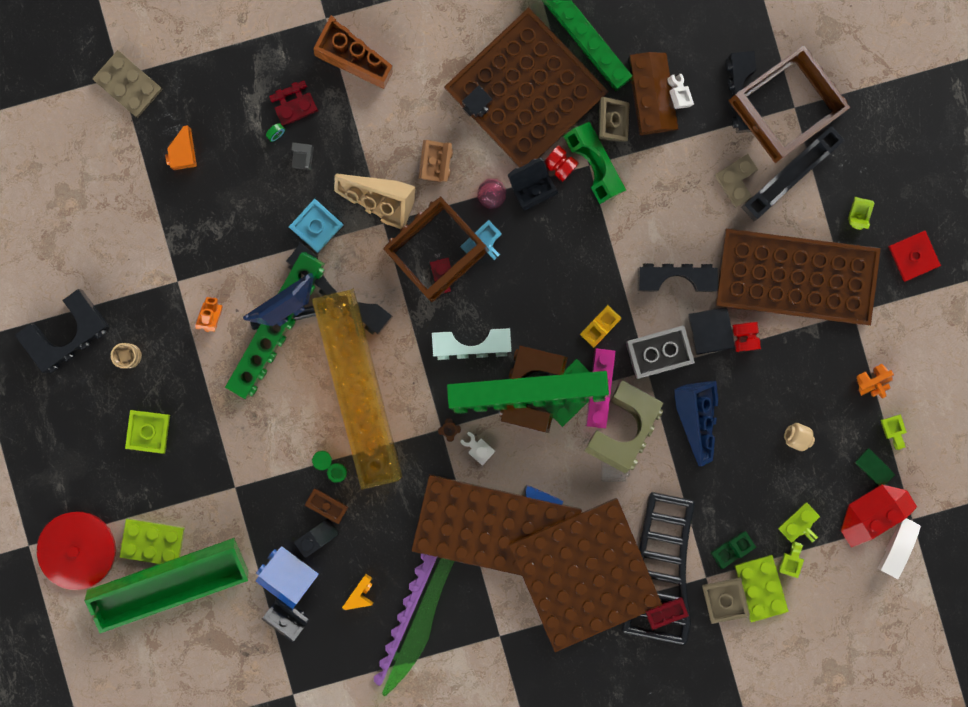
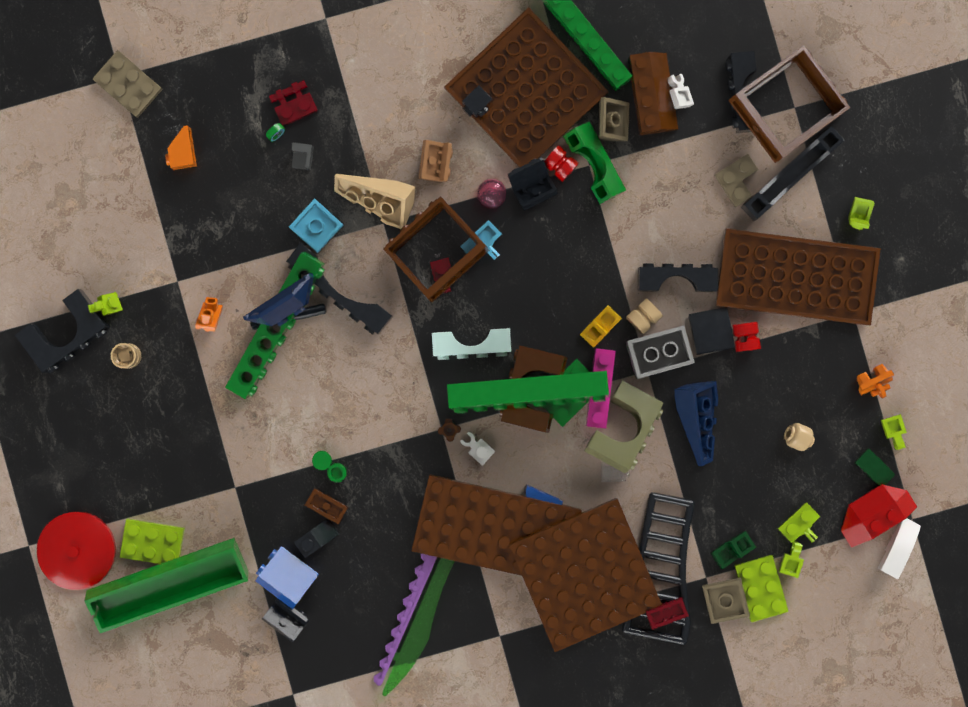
(107, 304): none -> lime plate
(147, 431): lime plate -> none
(351, 54): dark orange wedge -> none
(356, 599): light orange slope -> none
(357, 388): clear yellow brick -> none
(644, 316): none -> tan wheel
(914, 256): red plate -> none

